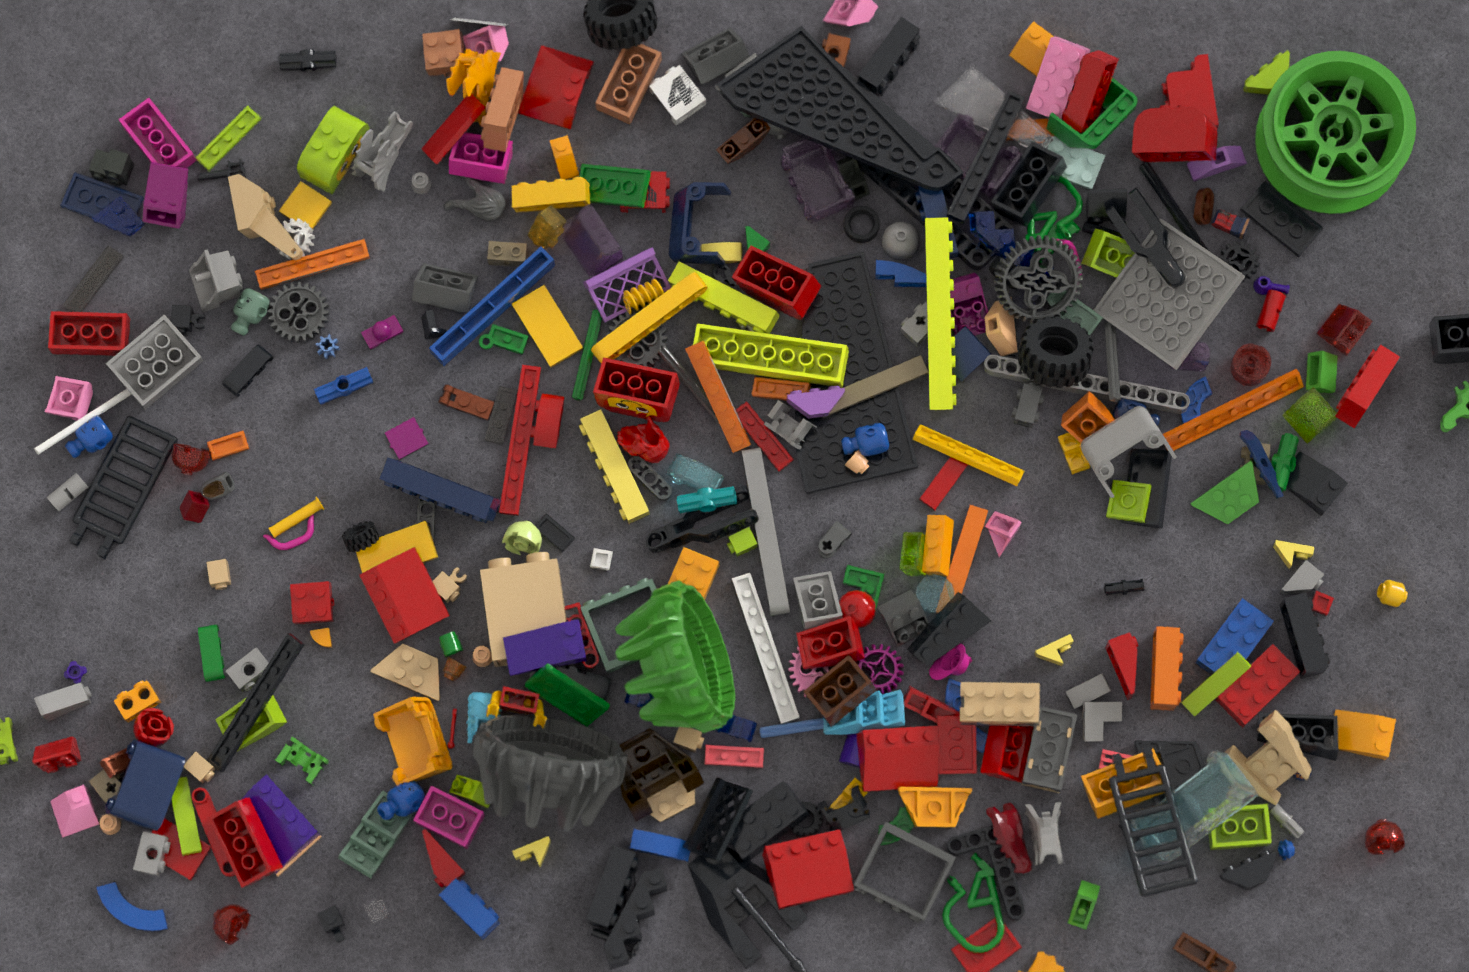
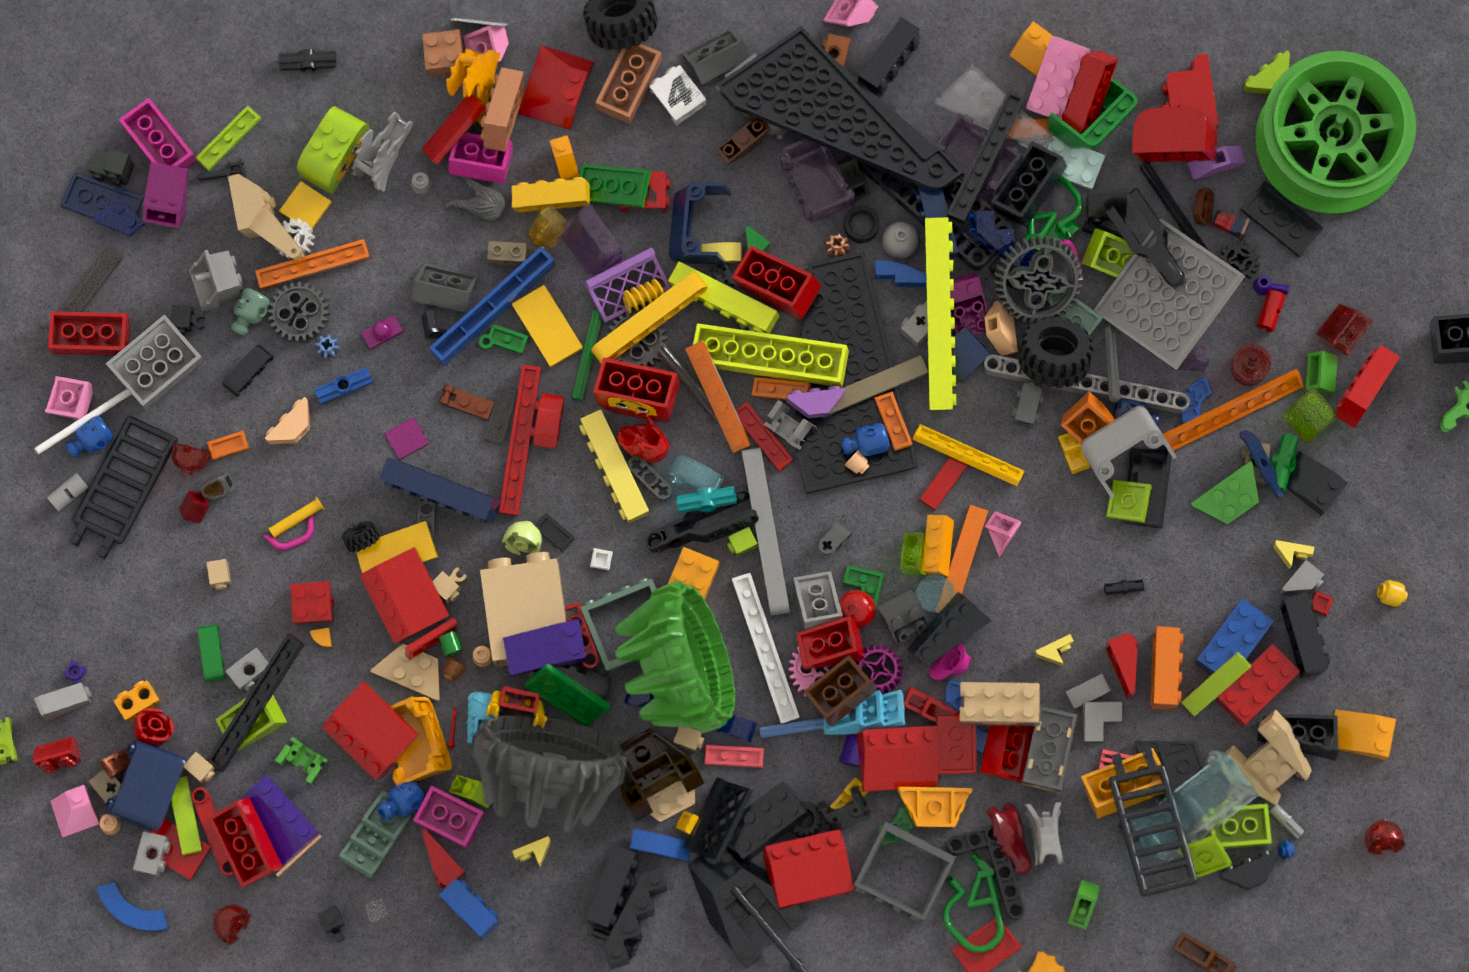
(292, 425): none -> light nougat slope
(370, 731): none -> red slope
(430, 639): none -> red tile
(686, 822): none -> yellow tile
(837, 245): none -> nougat gear
(893, 421): none -> orange tile
(1208, 856): none -> lime tile

